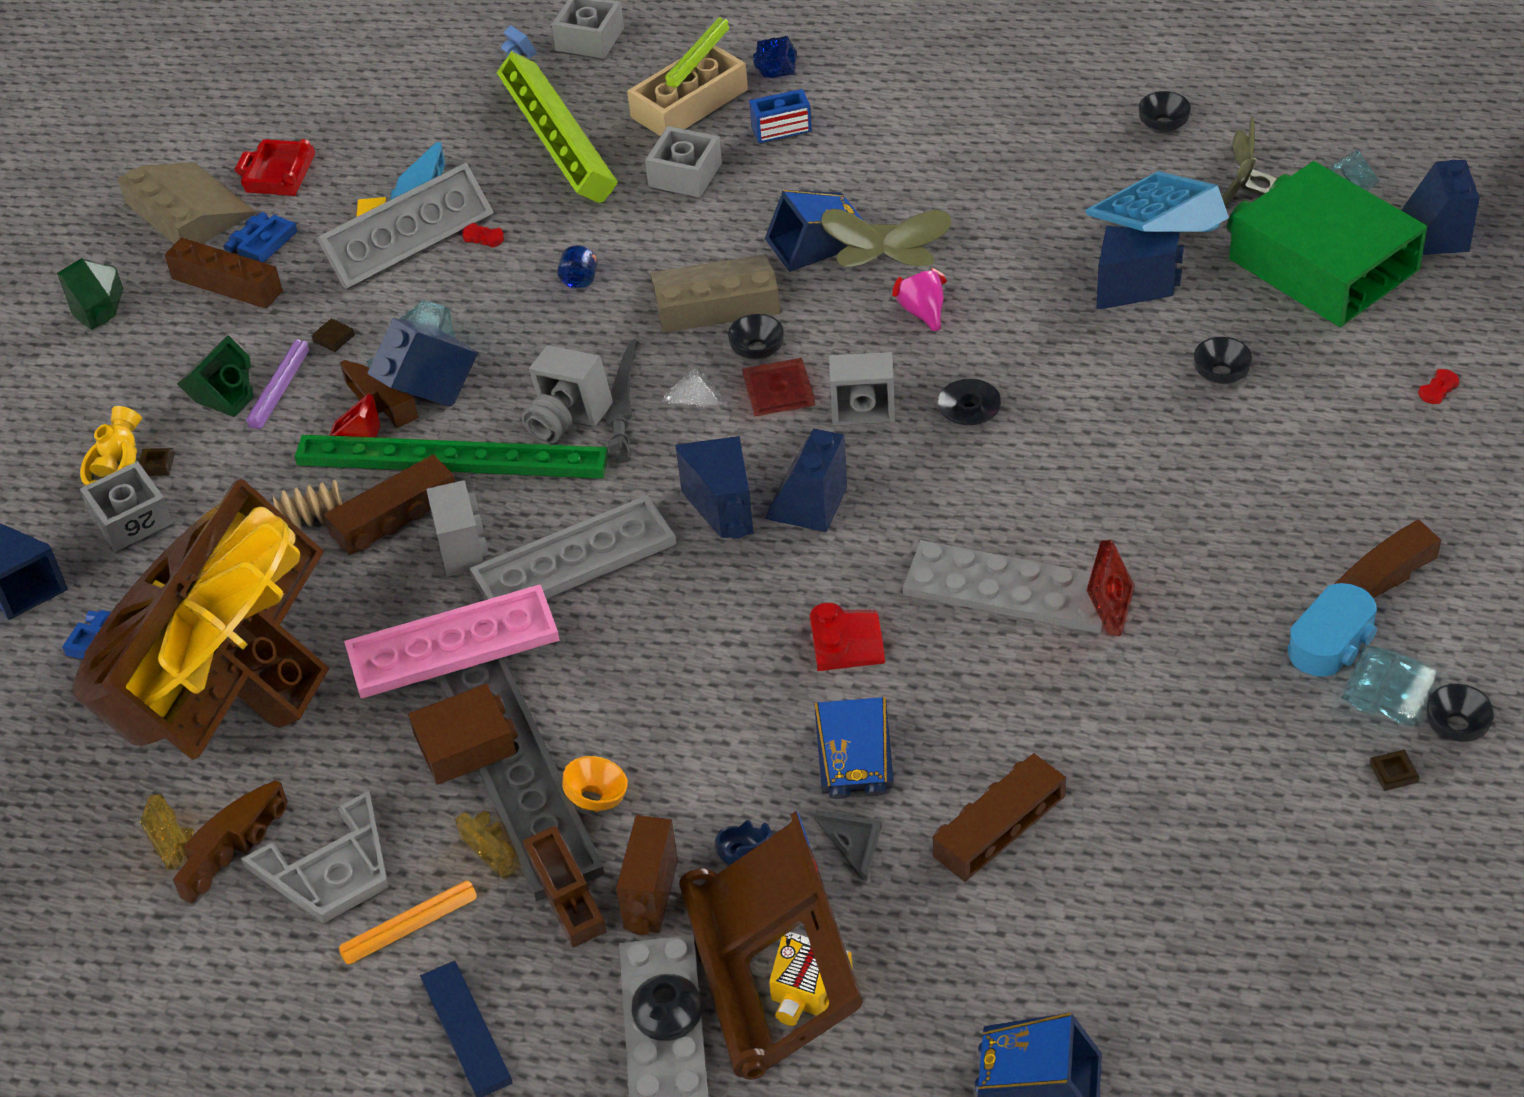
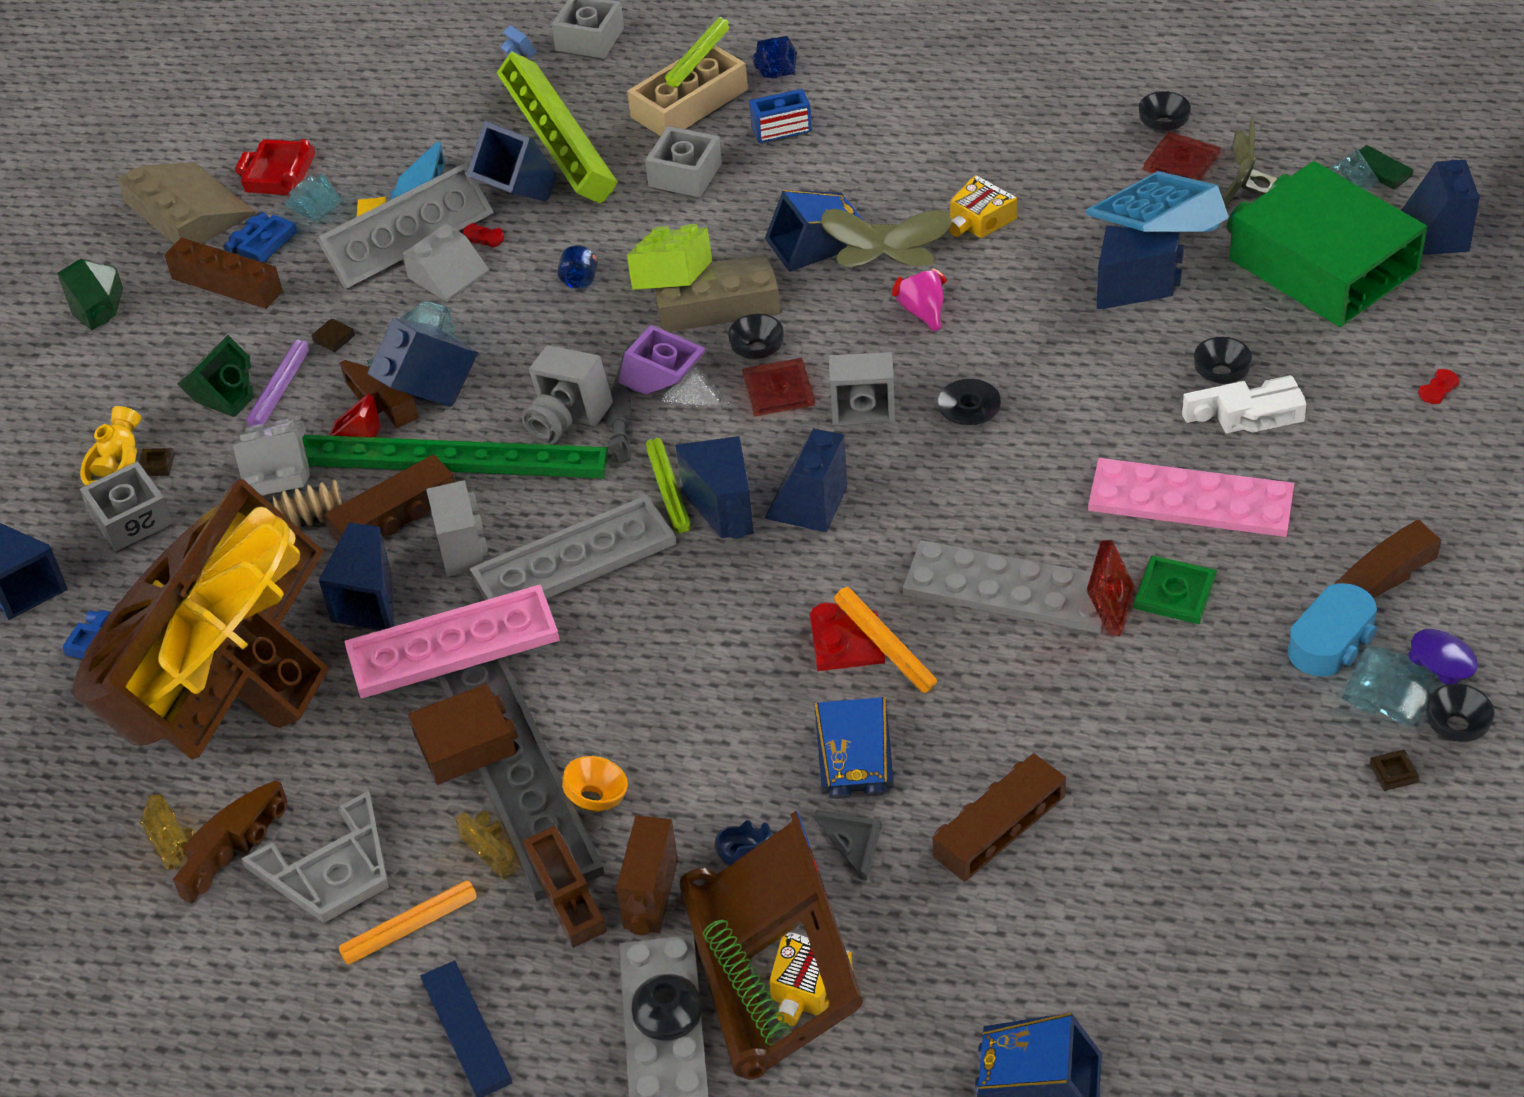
(273, 456): none -> light grey bracket
(313, 198): none -> clear light blue slope
(359, 580): none -> dark blue slope
(444, 263): none -> light grey slope
(511, 163): none -> dark blue slope
(657, 360): none -> medium lavender slope
(668, 485): none -> lime axle
(669, 257): none -> lime brick
(744, 980): none -> bright green piece
(885, 640): none -> light orange axle
(981, 208): none -> yellow torso
(1175, 589): none -> green tile
(1182, 157): none -> clear red plate
(1191, 497): none -> bright pink plate
(1240, 408): none -> white plate
(1387, 170): none -> dark green tile
(1443, 655): none -> dark purple dish

